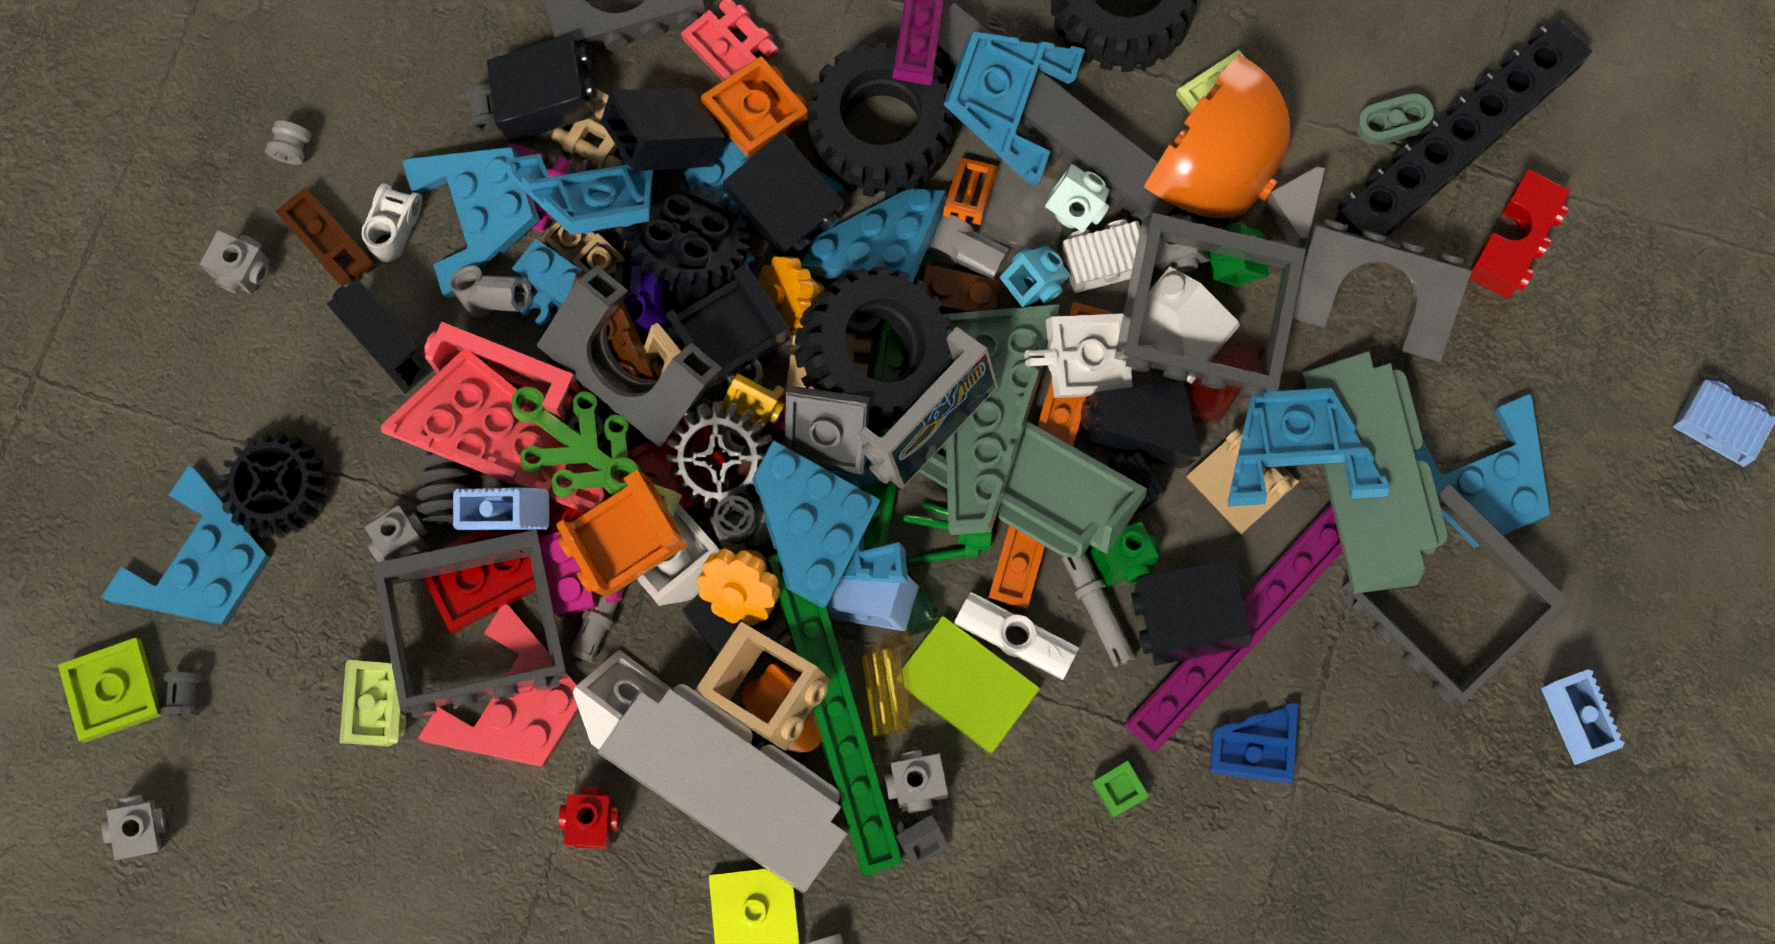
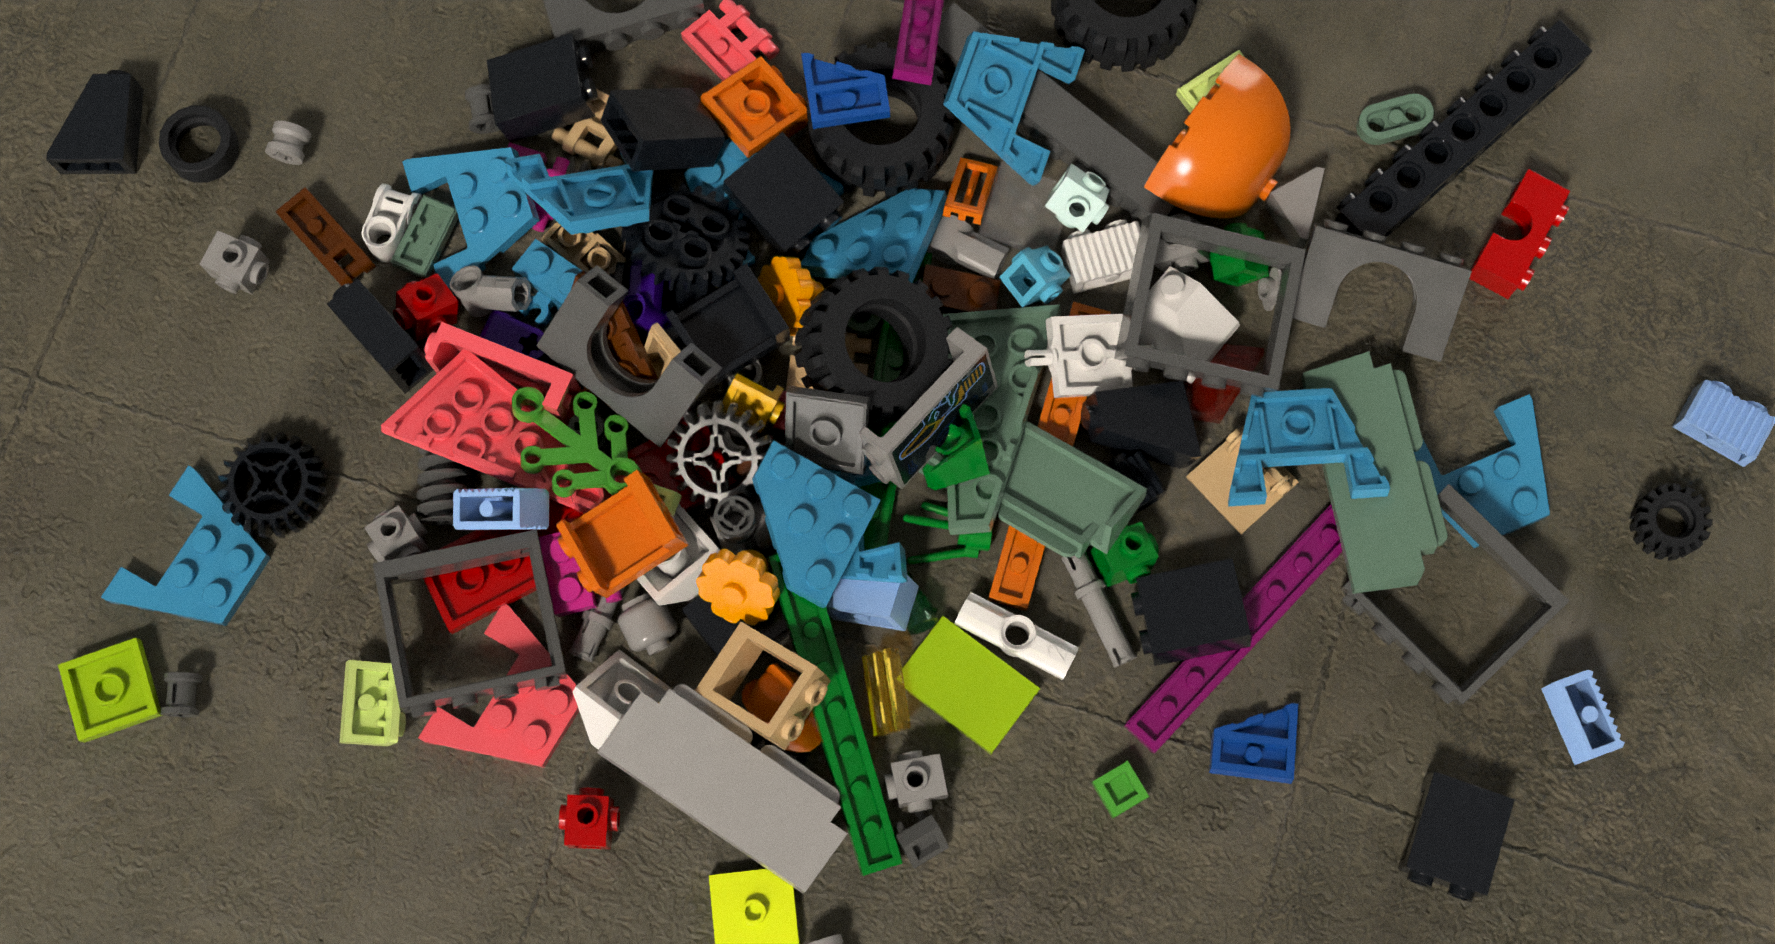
(101, 128): none -> black slope
(128, 842): light grey brick -> none
(181, 123): none -> black tyre
(424, 306): none -> red brick
(425, 237): none -> sand green plate
(513, 334): none -> dark purple piece
(647, 624): none -> light grey head
(843, 94): none -> blue wing
(963, 455): none -> green slope
(1268, 288): none -> light grey plate
(1457, 836): none -> black panel
(1690, 509): none -> black tyre

